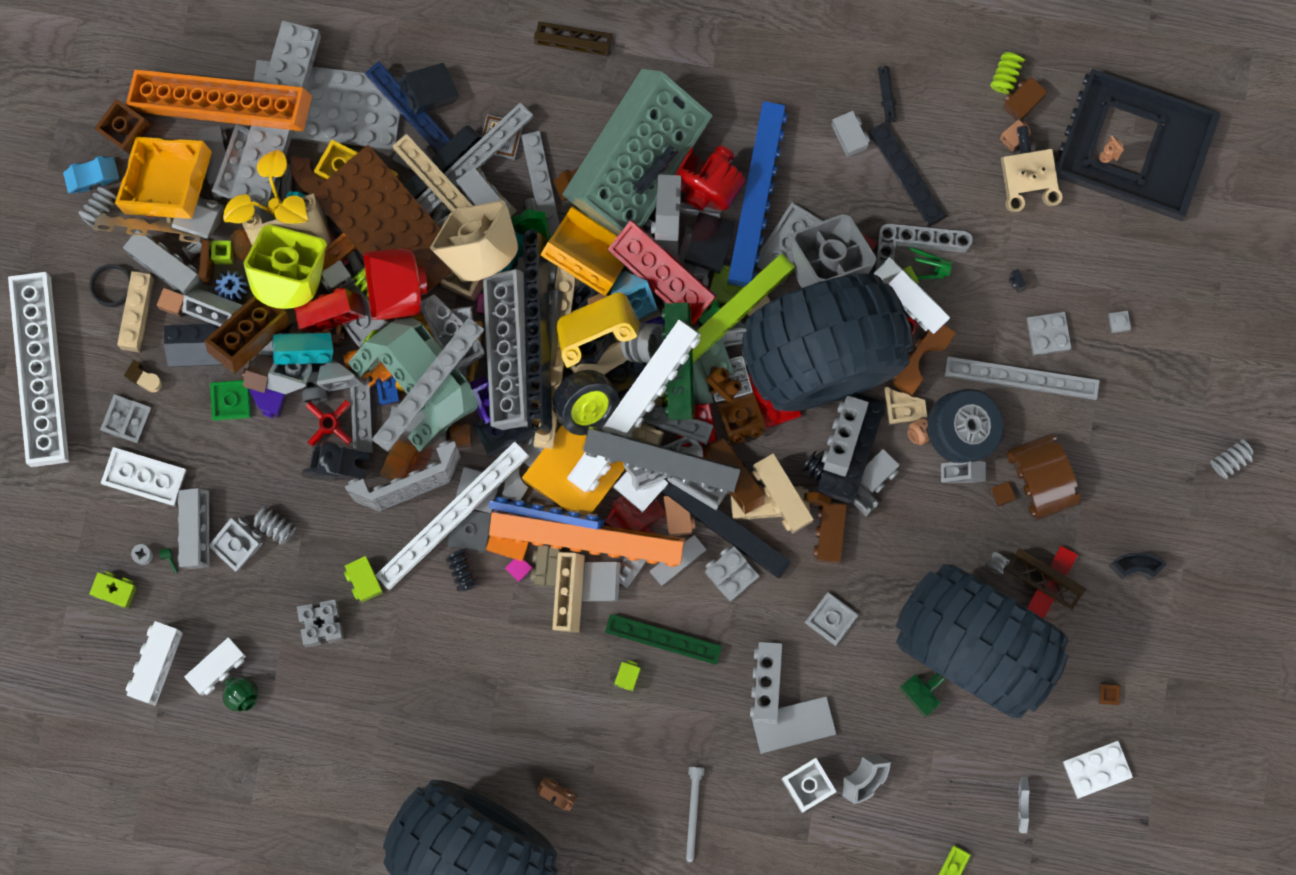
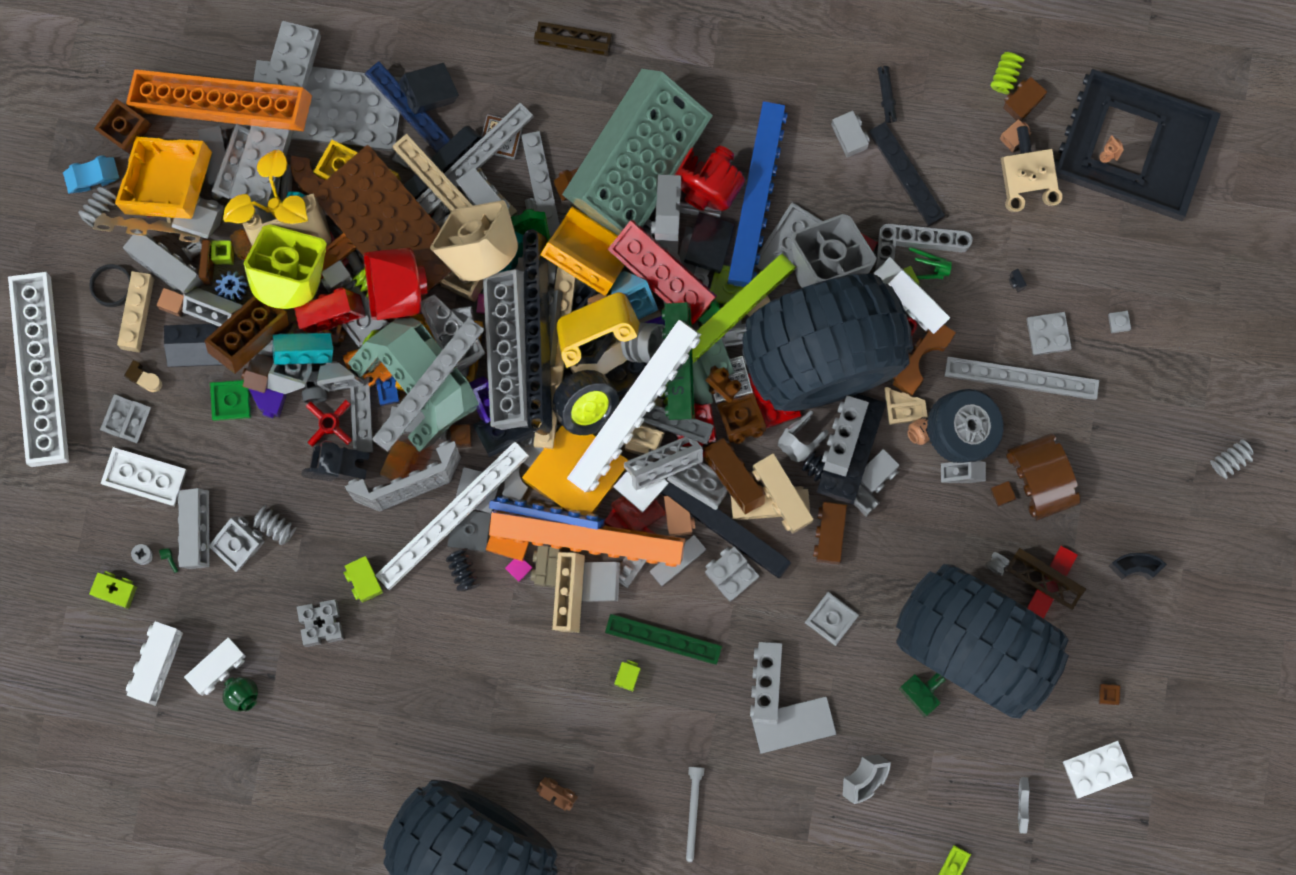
(657, 167): black pin -> none
(661, 459): dark grey brick -> none
(792, 446): none -> light grey piece
(808, 785): white brick -> none
(817, 499): reddish brown tile -> none

